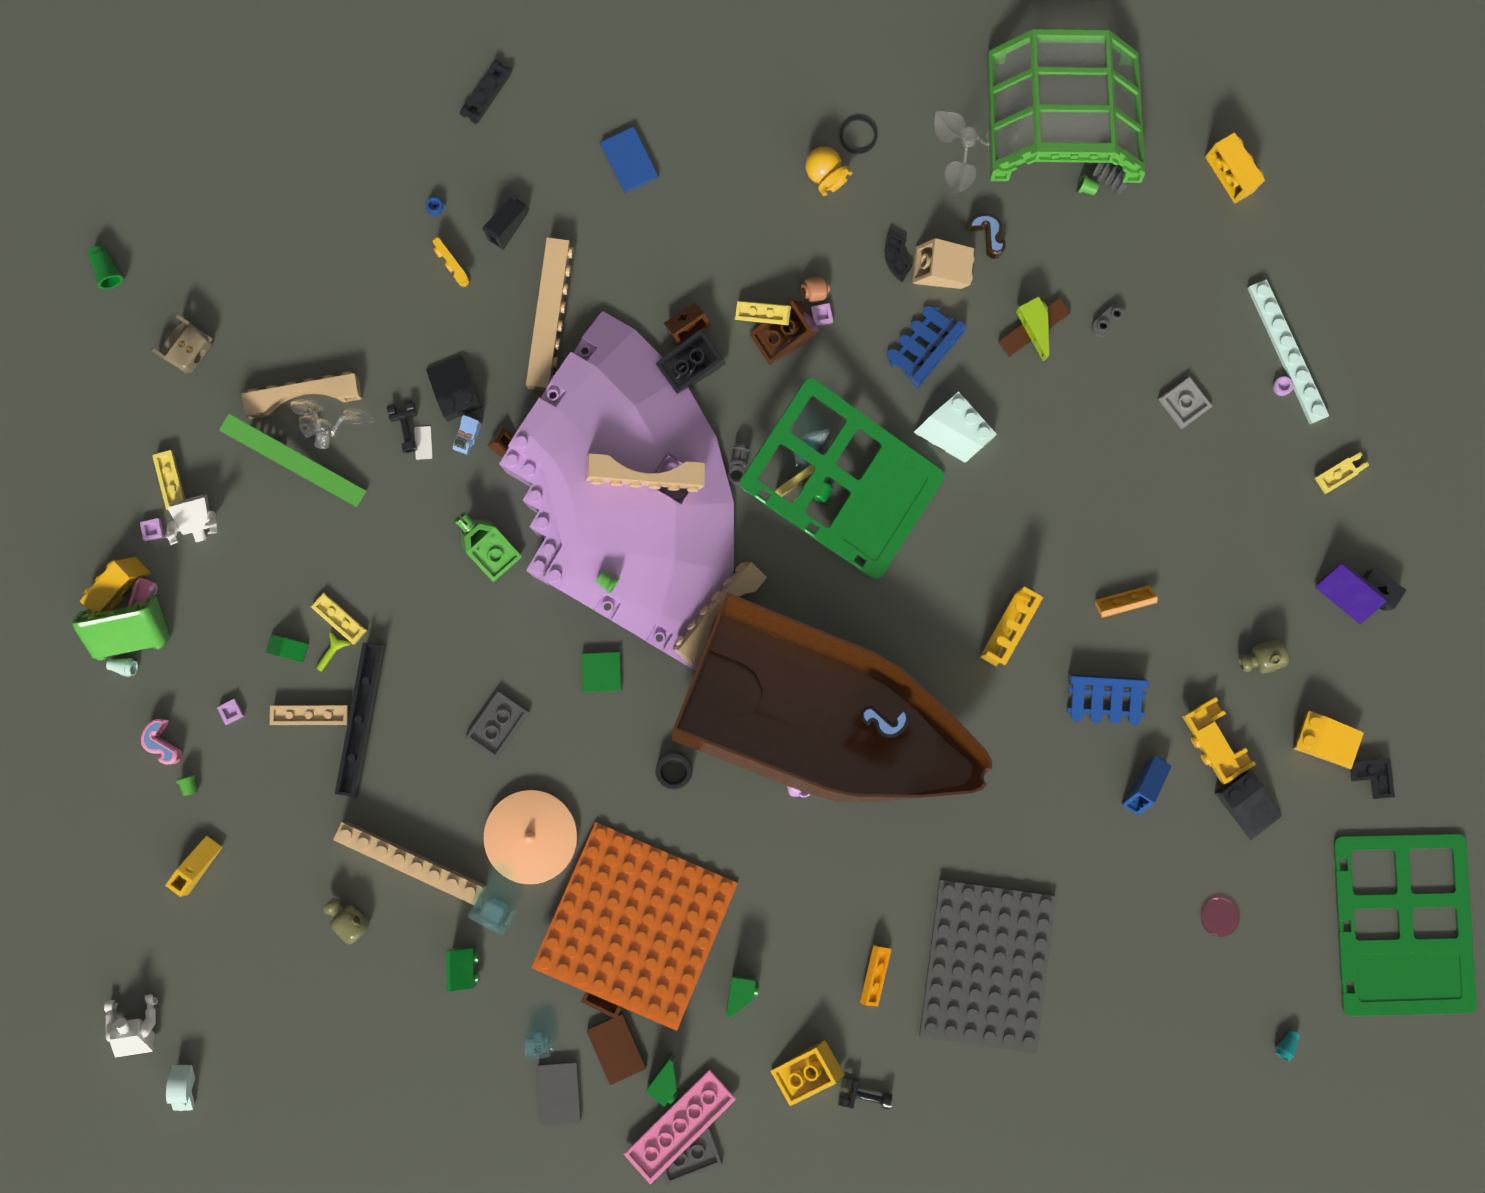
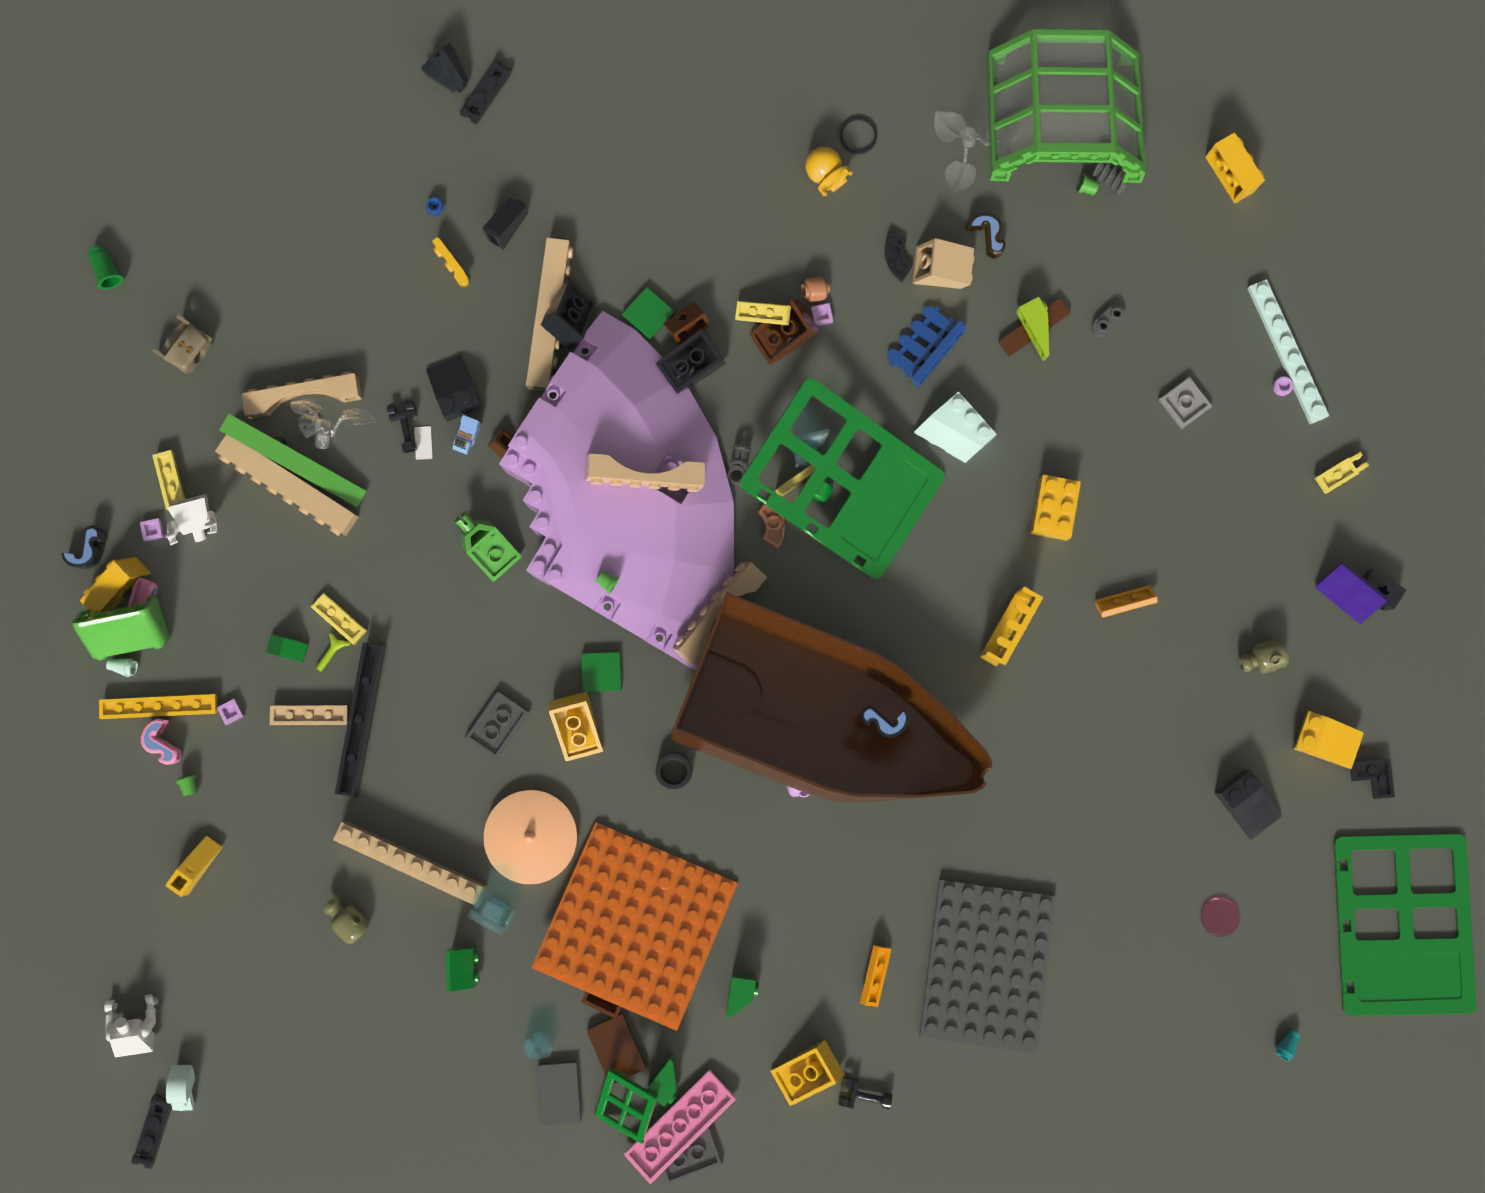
(90, 551): none -> black animal
(152, 1132): none -> black plate
(158, 706): none -> yellow plate
(286, 484): none -> tan brick
(446, 69): none -> black cone
(569, 314): none -> black slope
(575, 726): none -> yellow slope
(625, 1105): none -> green window
(629, 160): blue tile -> none
(648, 313): none -> green tile
(774, 526): none -> nougat tile
(1055, 507): none -> yellow brick
(1116, 697): blue fence -> none
(1147, 785): blue slope -> none
(1212, 743): yellow bracket -> none

